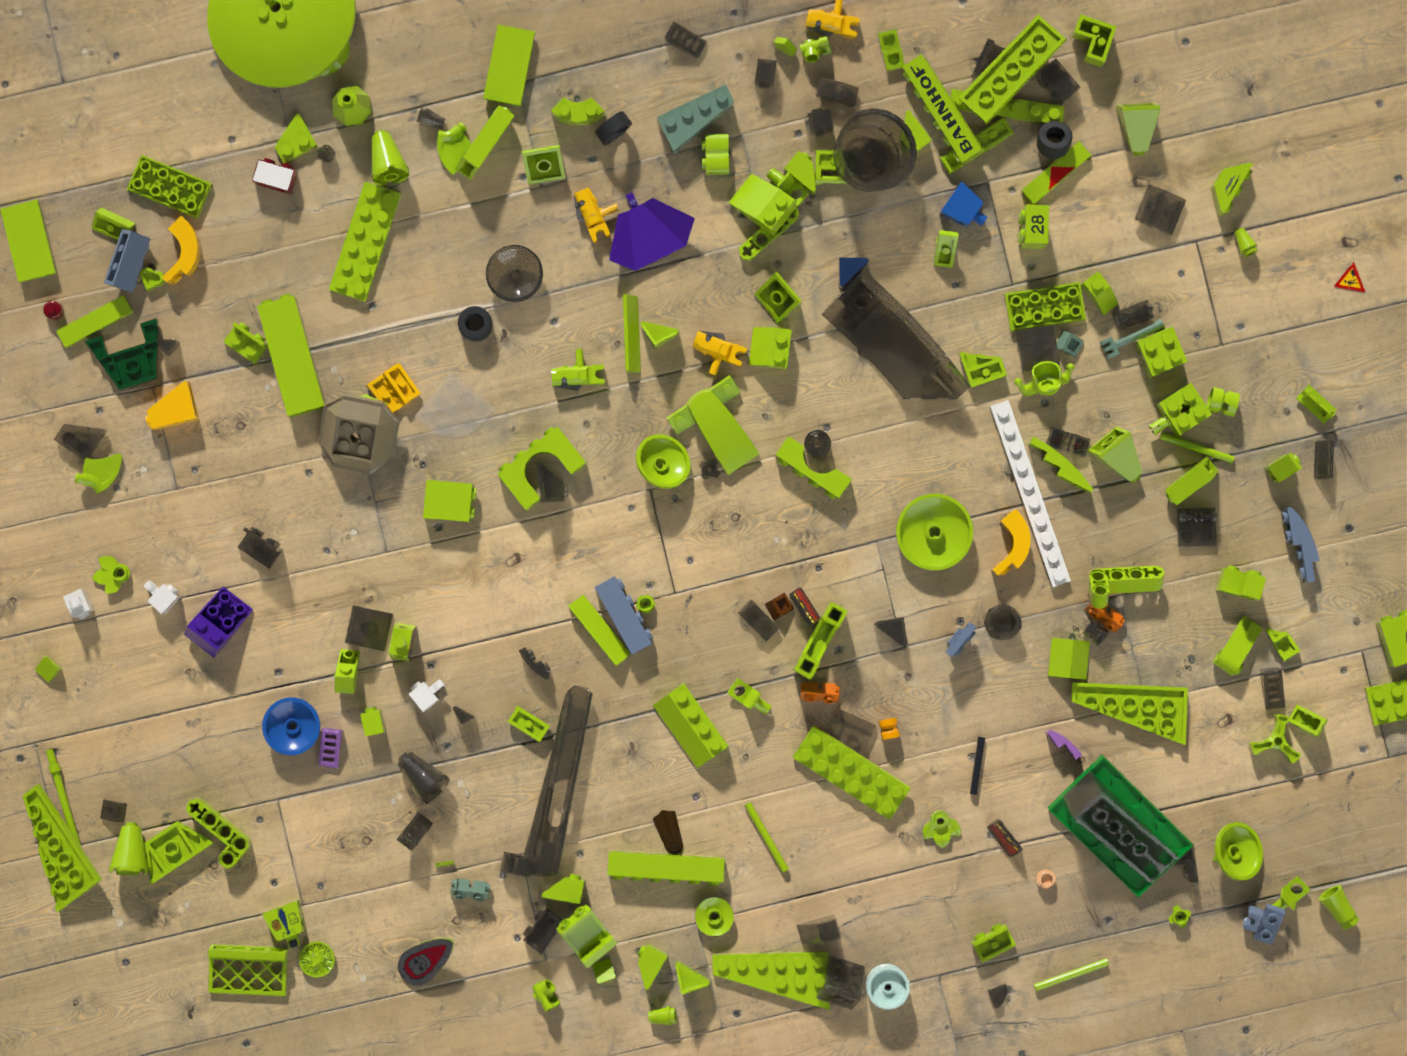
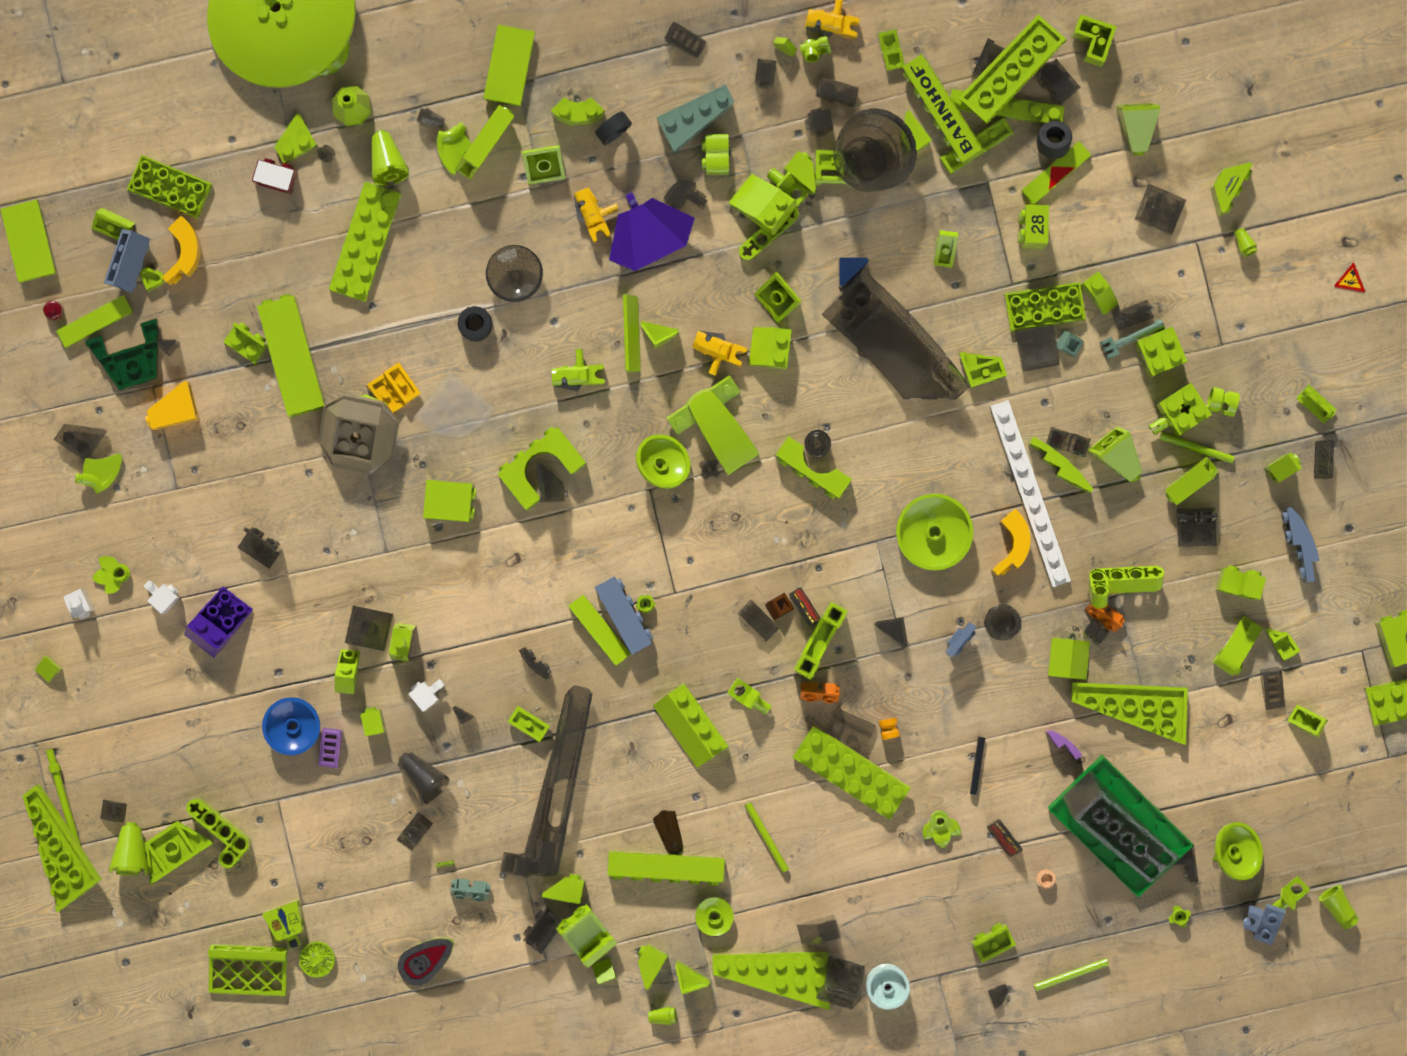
(544, 993): lime plate -> none
(684, 191): none -> clear smoke brick
(964, 207): blue torso -> none
(1045, 379): lime piece -> none
(1276, 740): lime piece -> none

